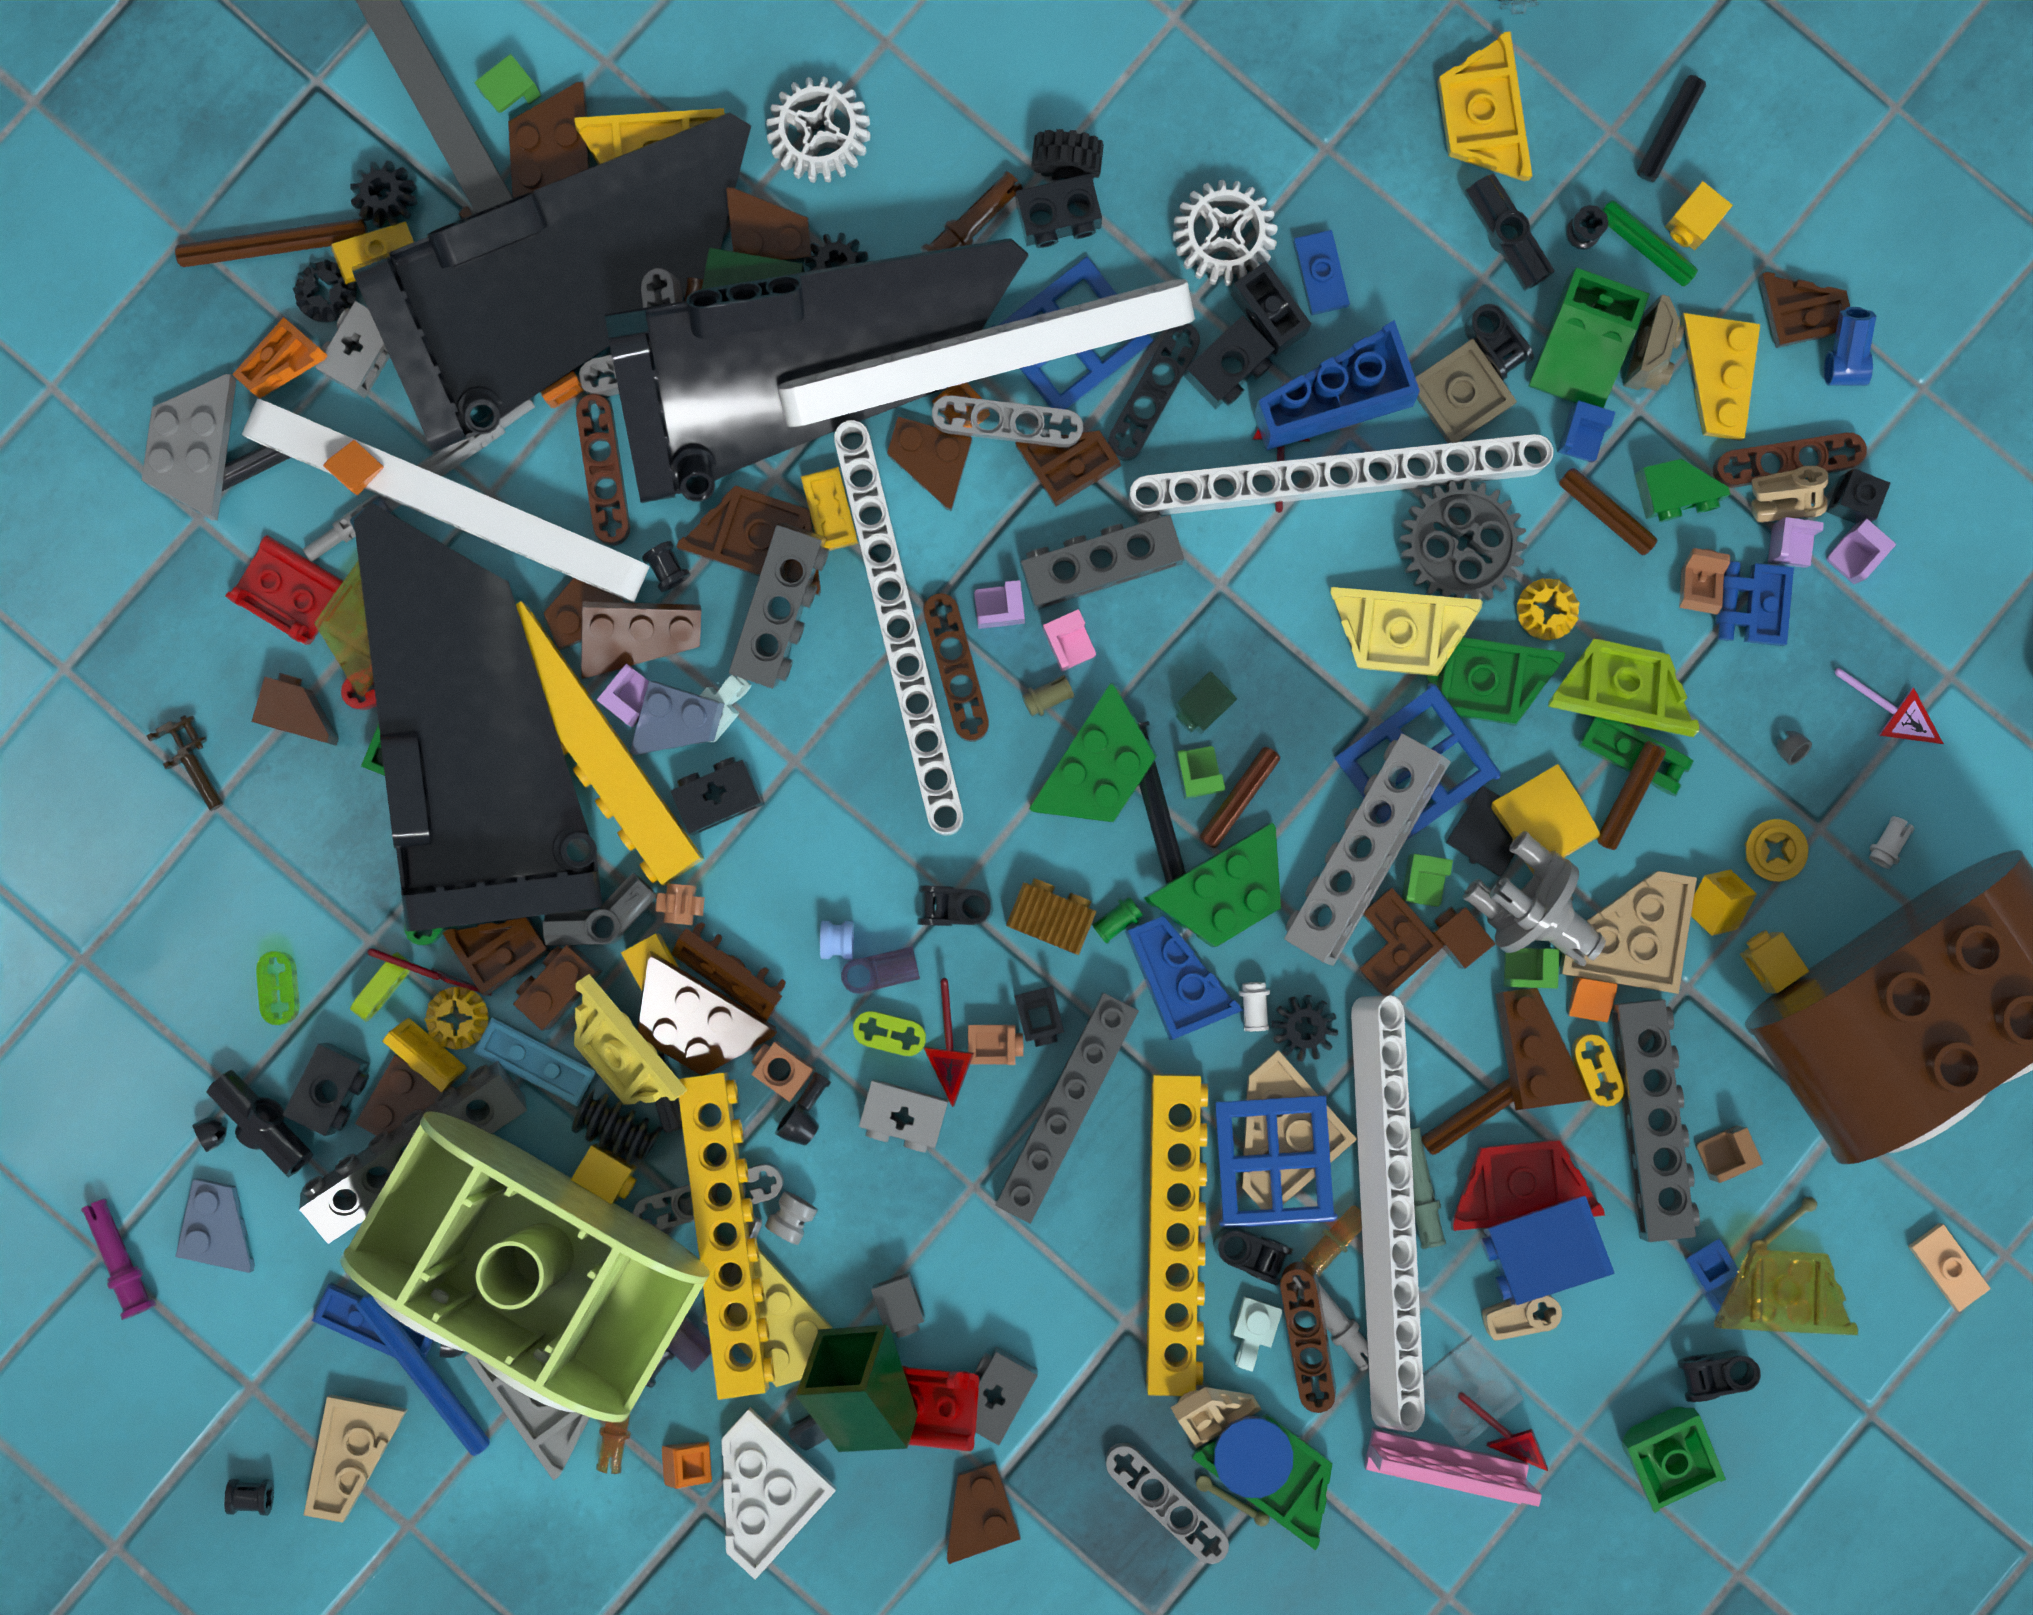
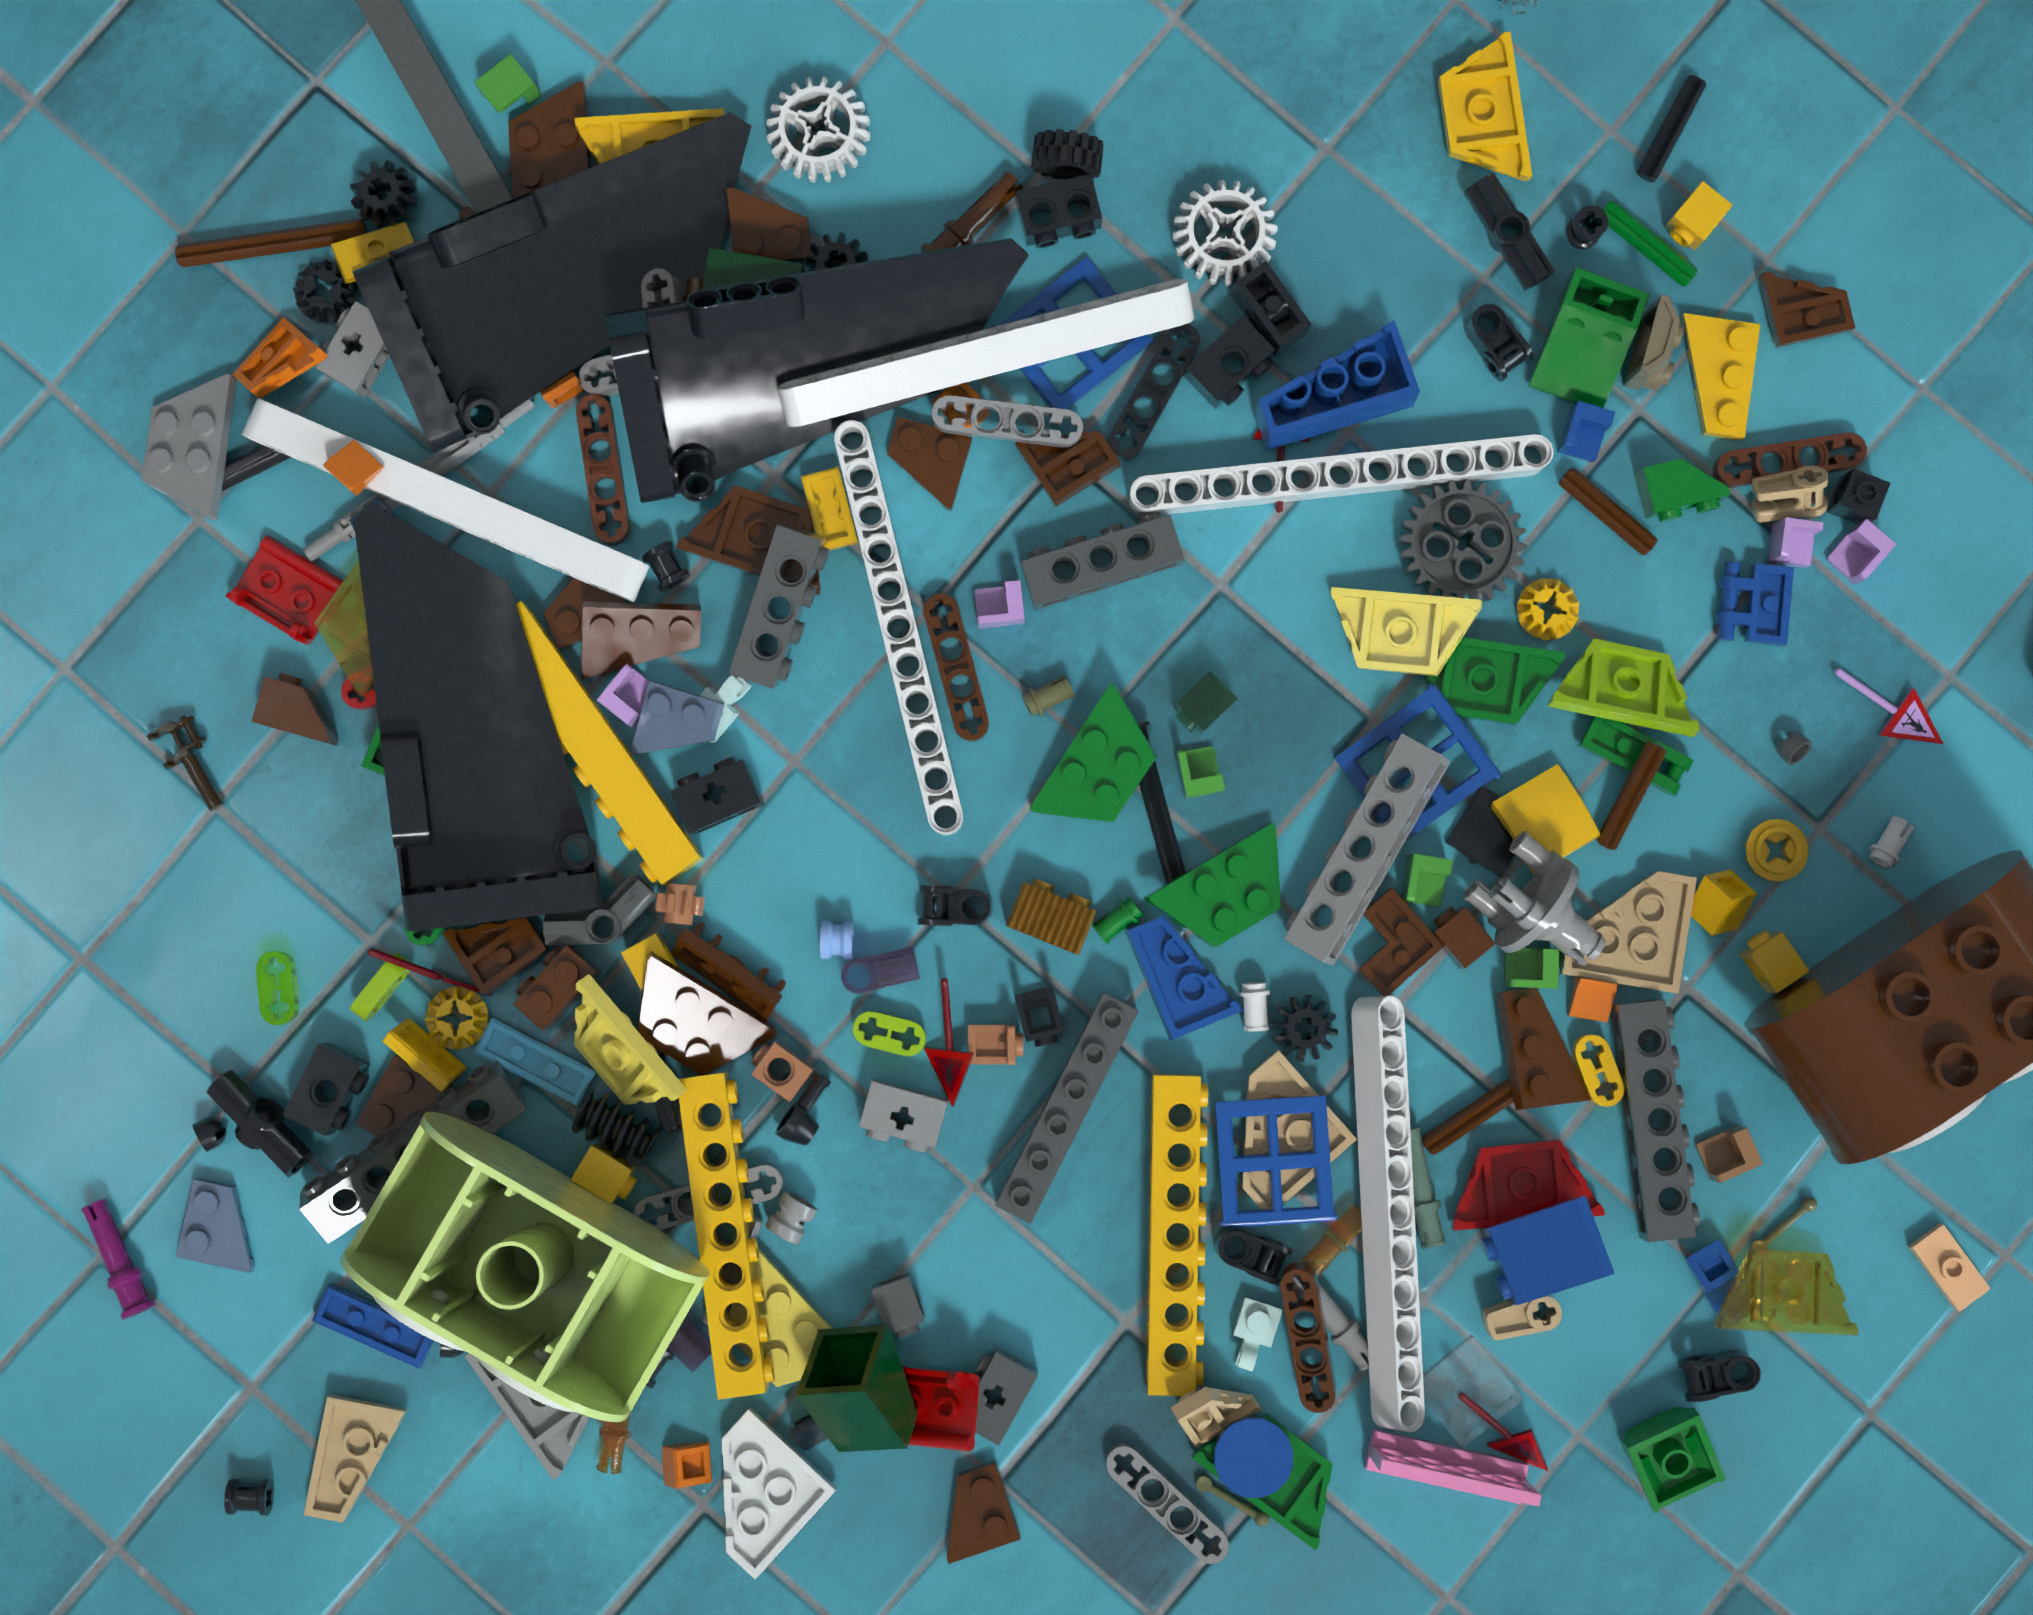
(424, 1375): blue axle -> none
(1069, 640): bright pink panel -> none
(1239, 797): copper axle -> none
(1321, 272): blue plate -> none
(1463, 392): dark tan plate -> none
(1703, 581): nougat bracket -> none
(1851, 359): blue piece -> none

